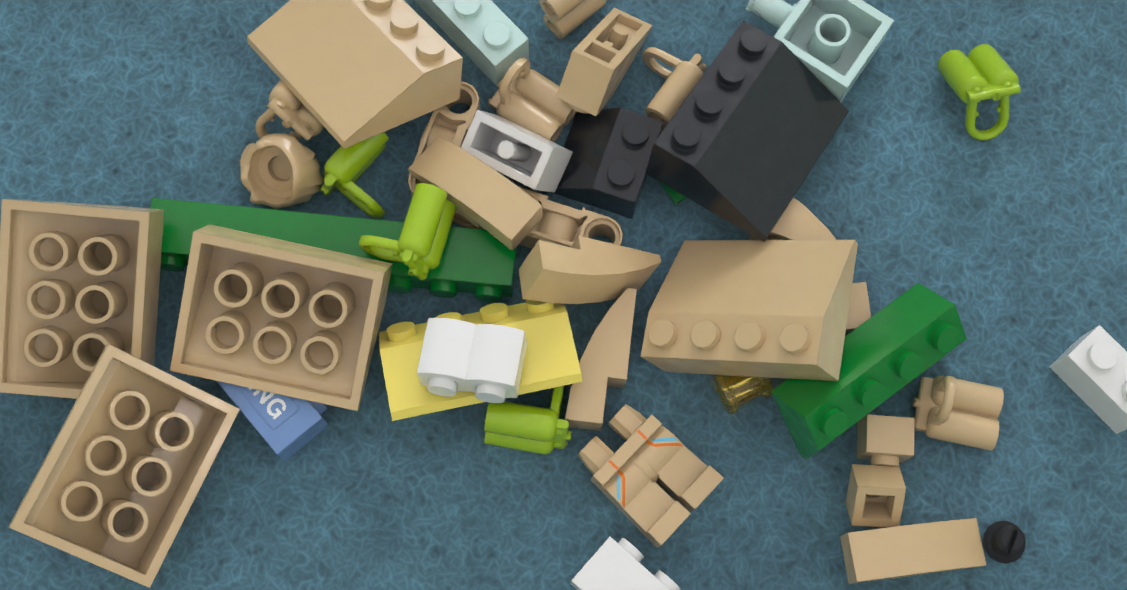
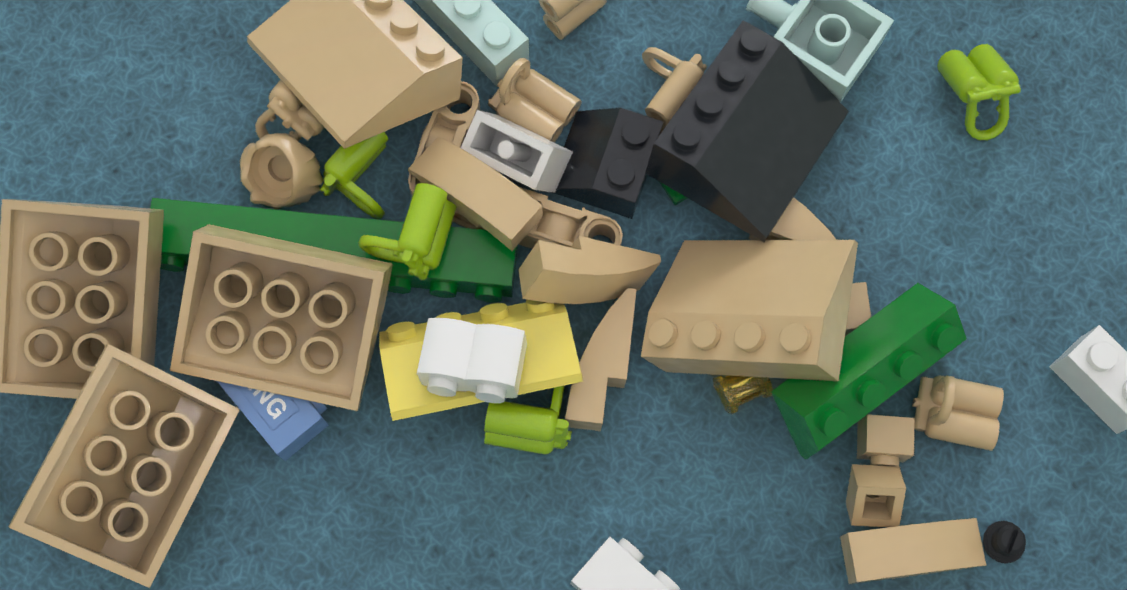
(602, 61): tan slope -> none
(646, 458): tan hips -> none

